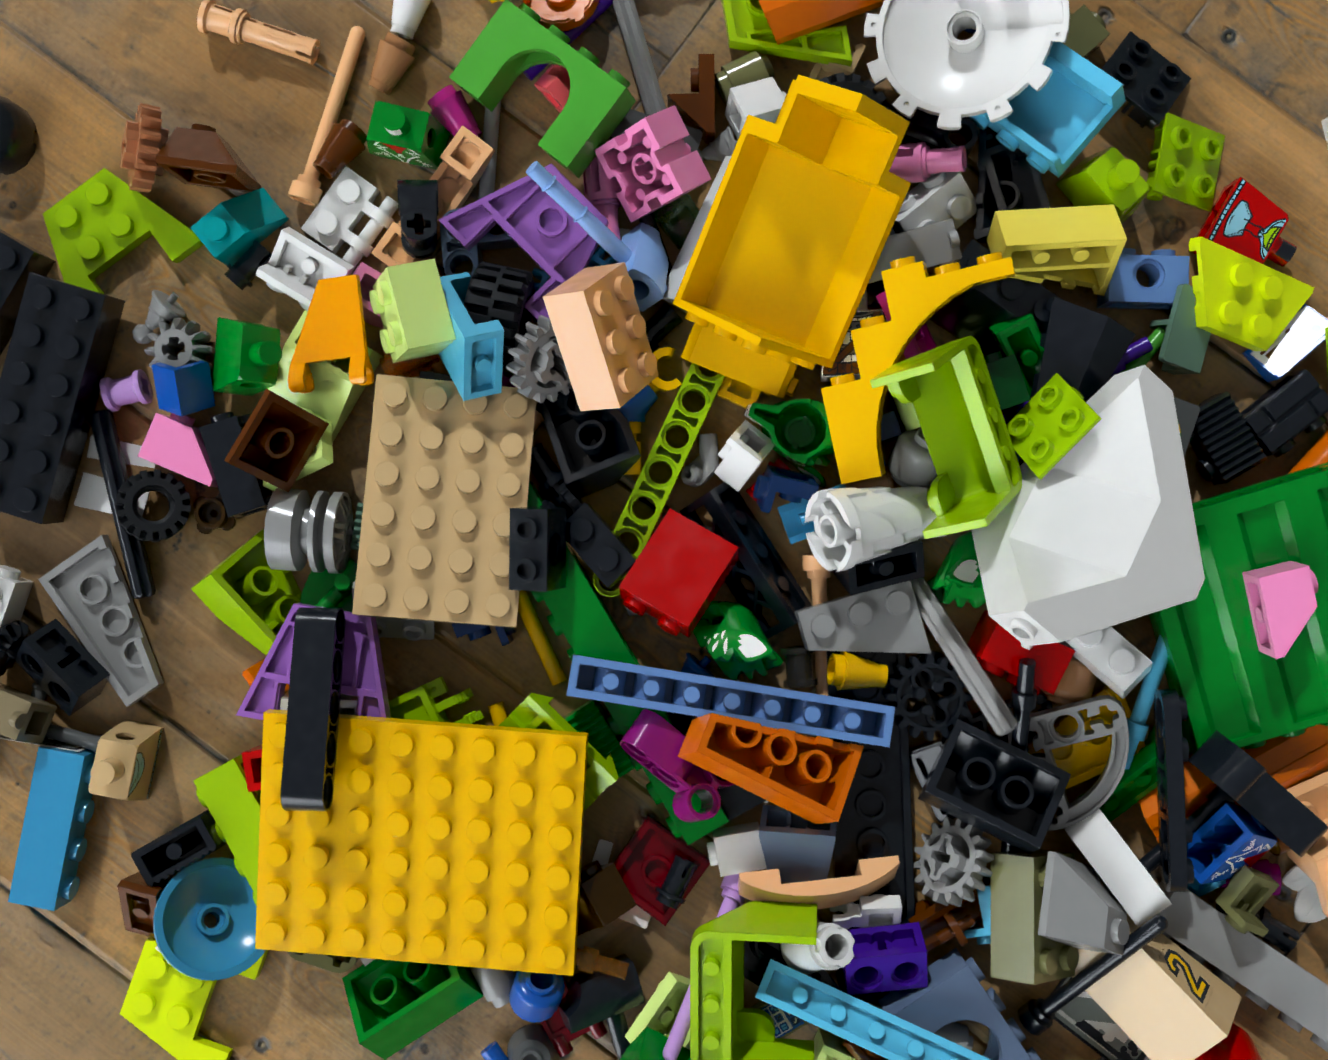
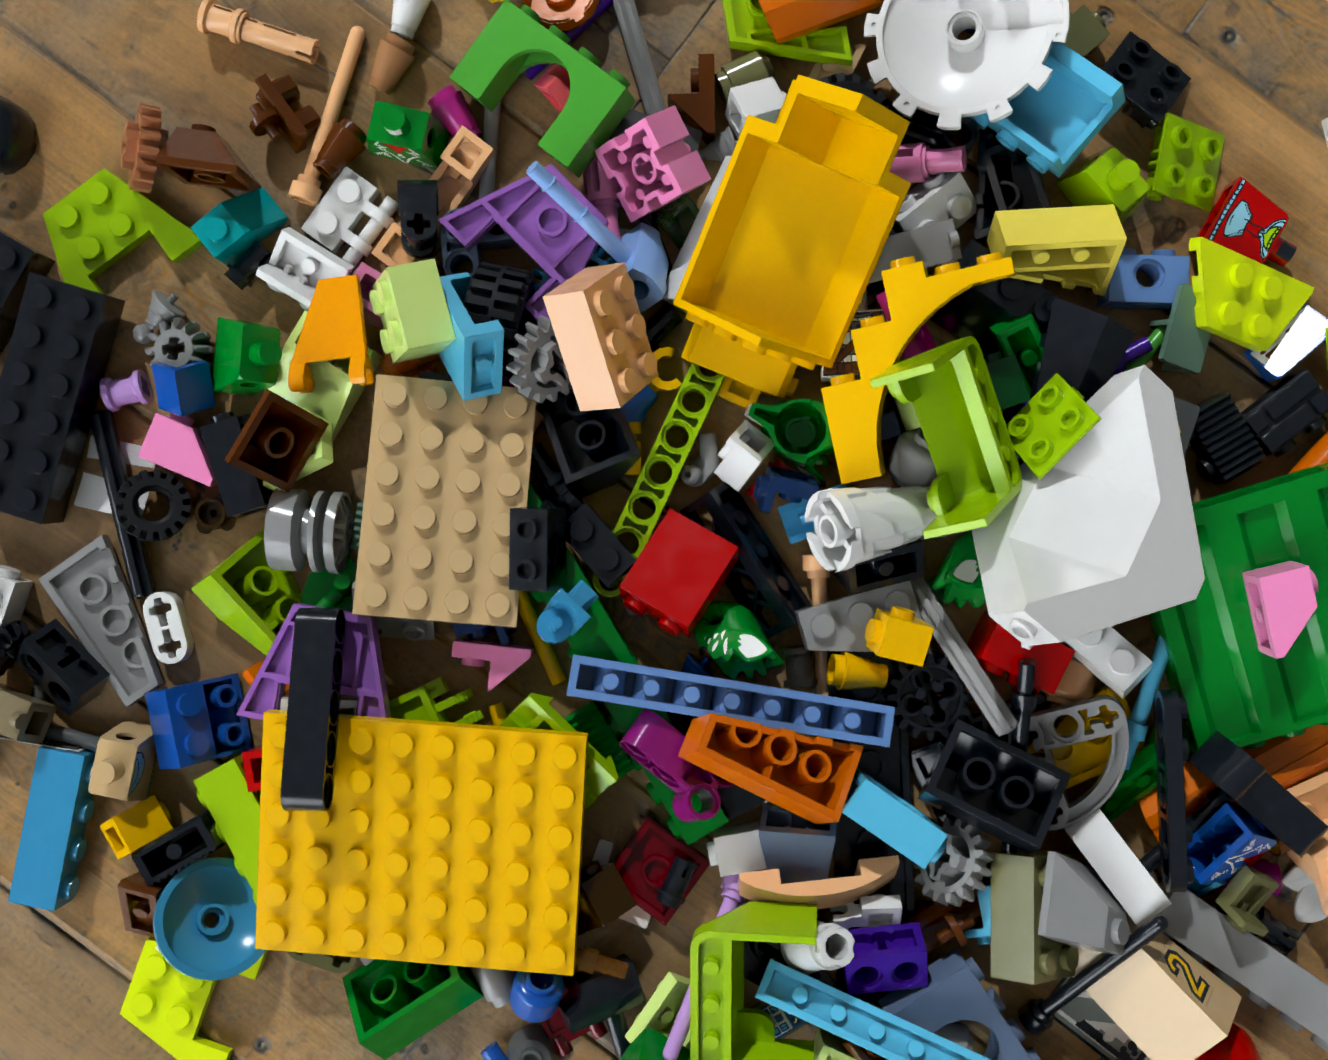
(137, 826): none -> yellow brick
(159, 629): none -> white beam
(198, 721): none -> blue slope
(276, 117): none -> reddish brown hips
(502, 659): none -> bright pink slope
(565, 613): none -> dark azure hips
(894, 820): none -> medium azure window
(898, 635): none -> yellow brick

